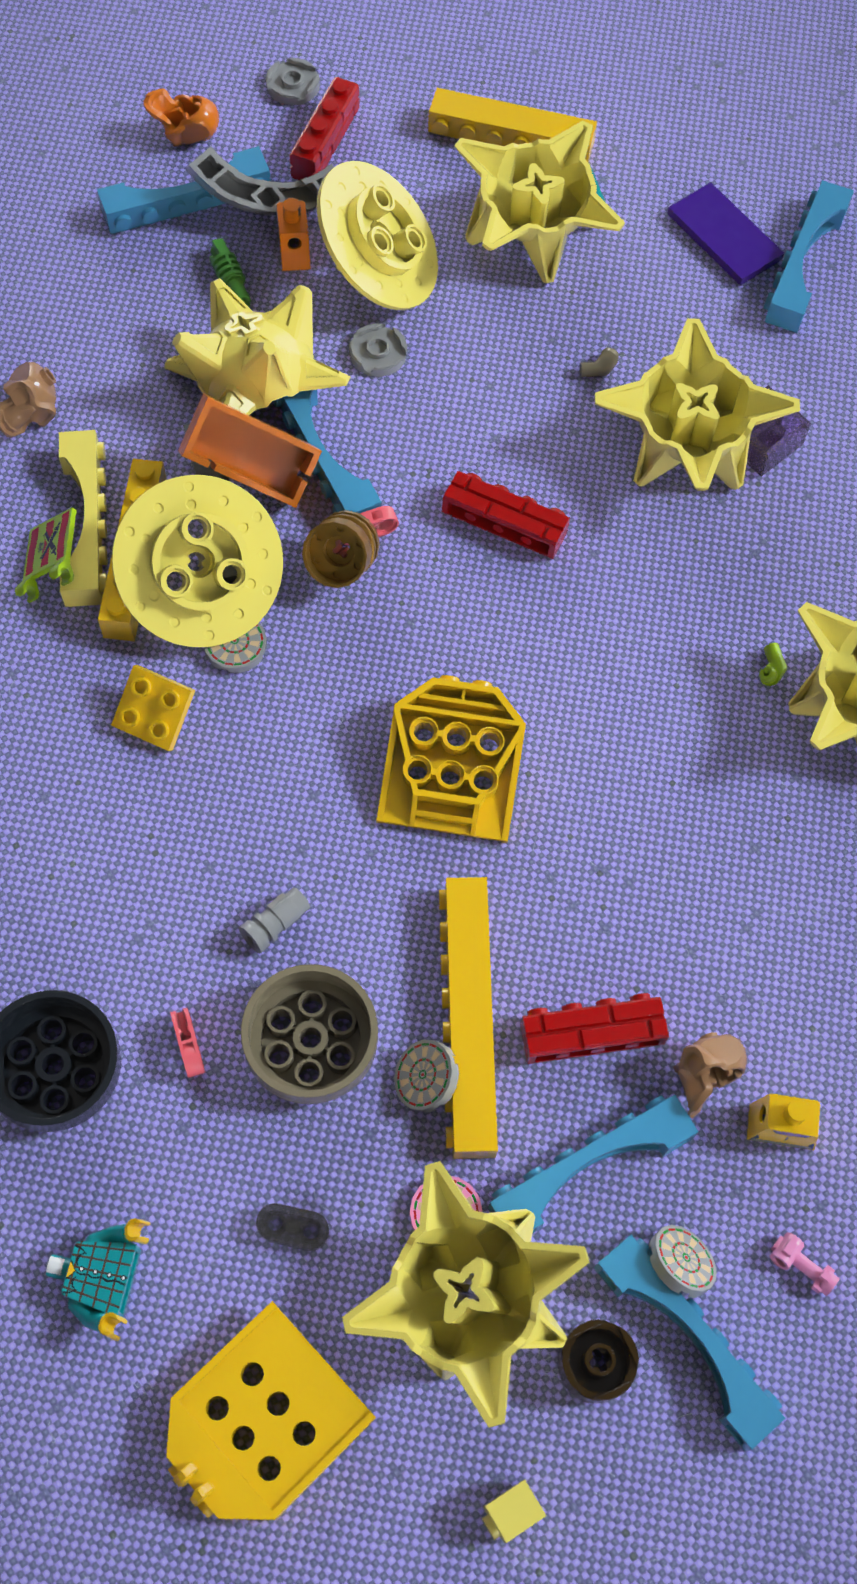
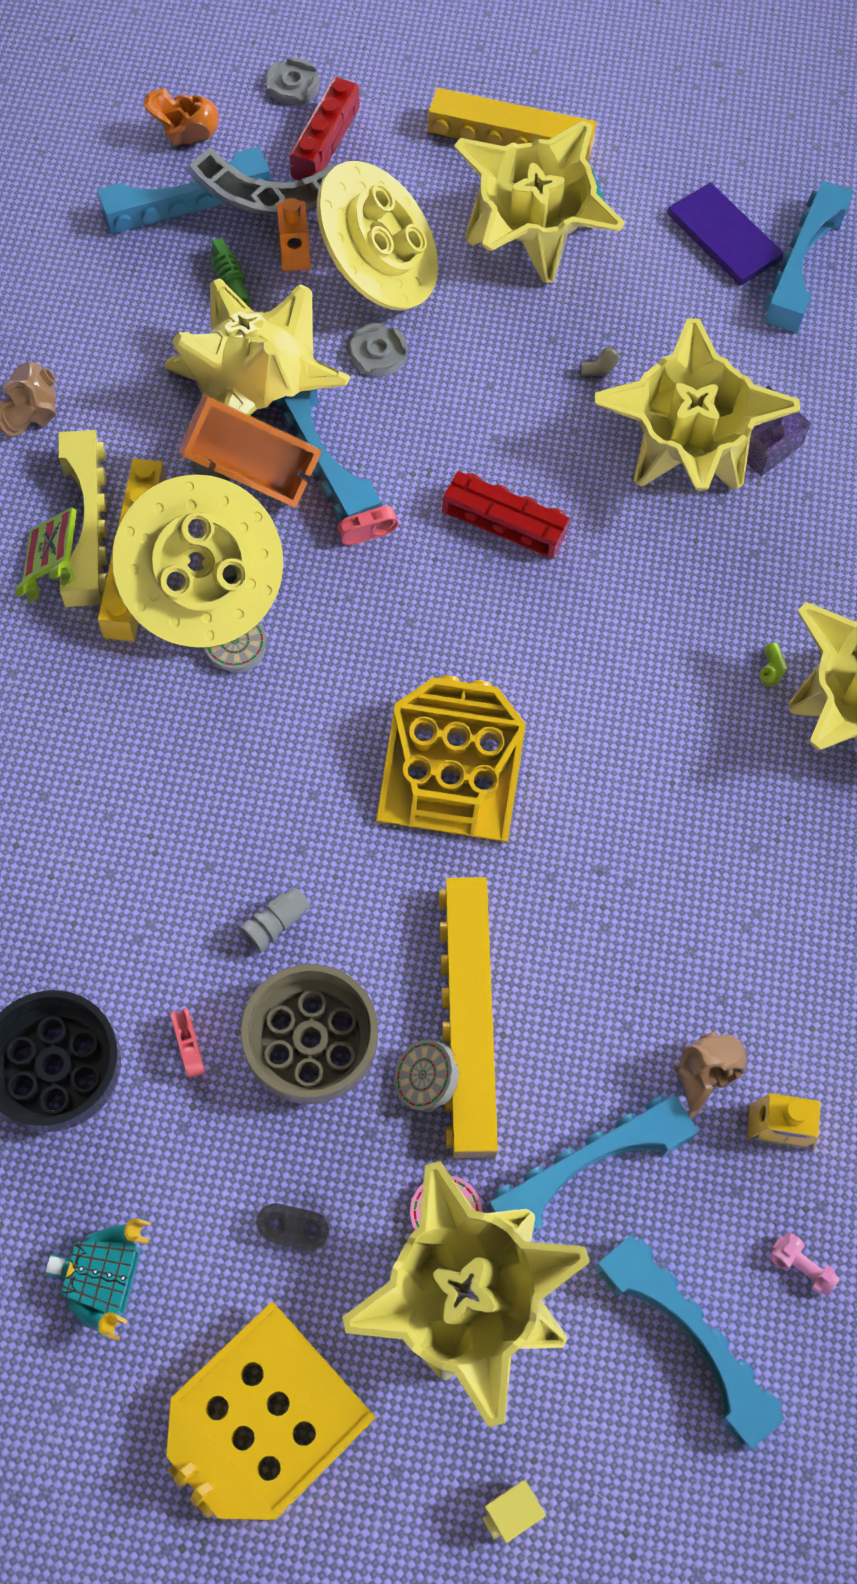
(153, 707): yellow plate -> none
(335, 564): pearl gold wheel -> none
(593, 1029): red brick -> none
(604, 1340): dark brown brick -> none
(682, 1261): light grey tile -> none

